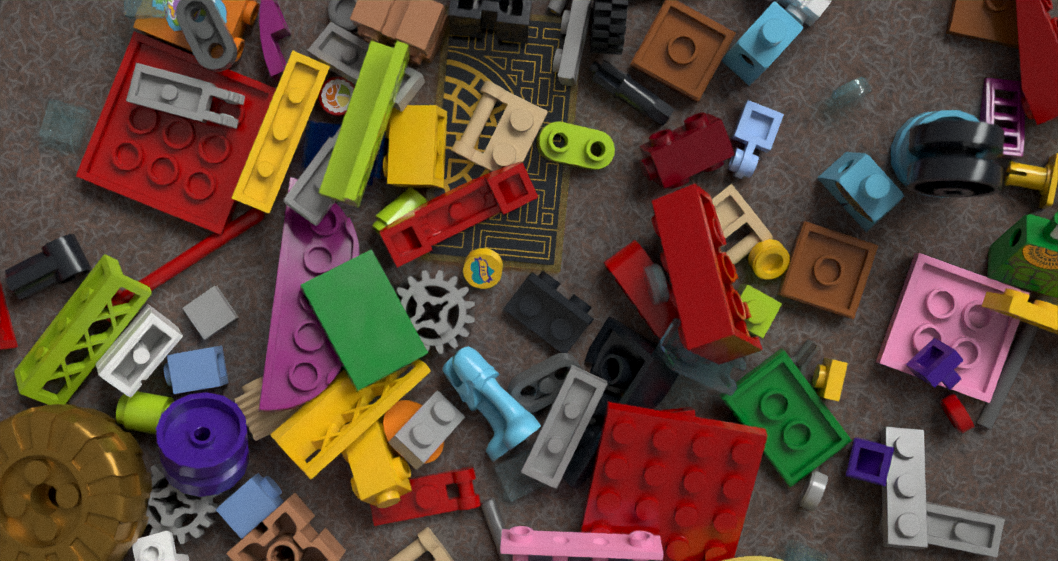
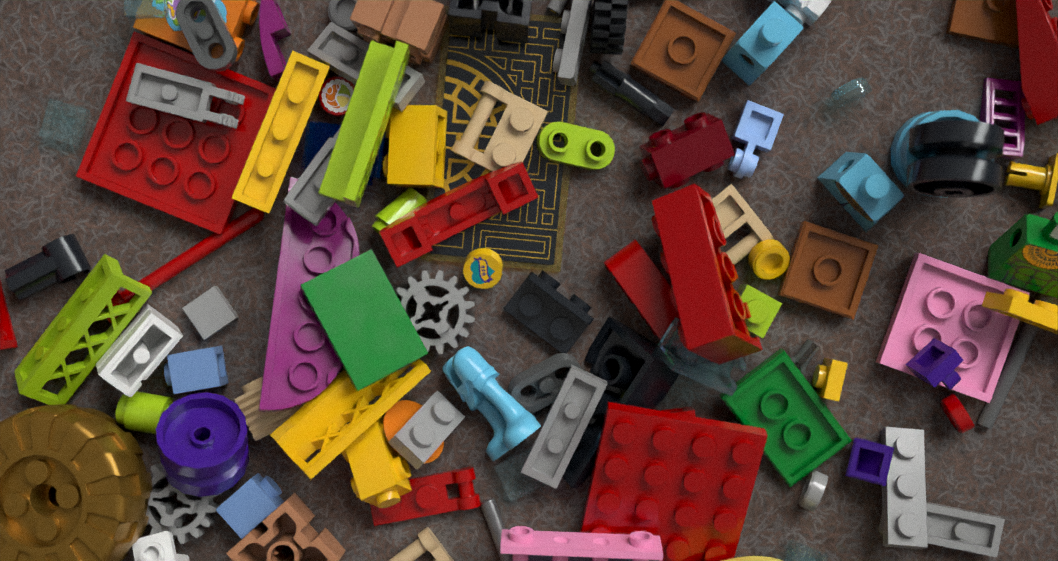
(656, 284): clear light blue tile -> none

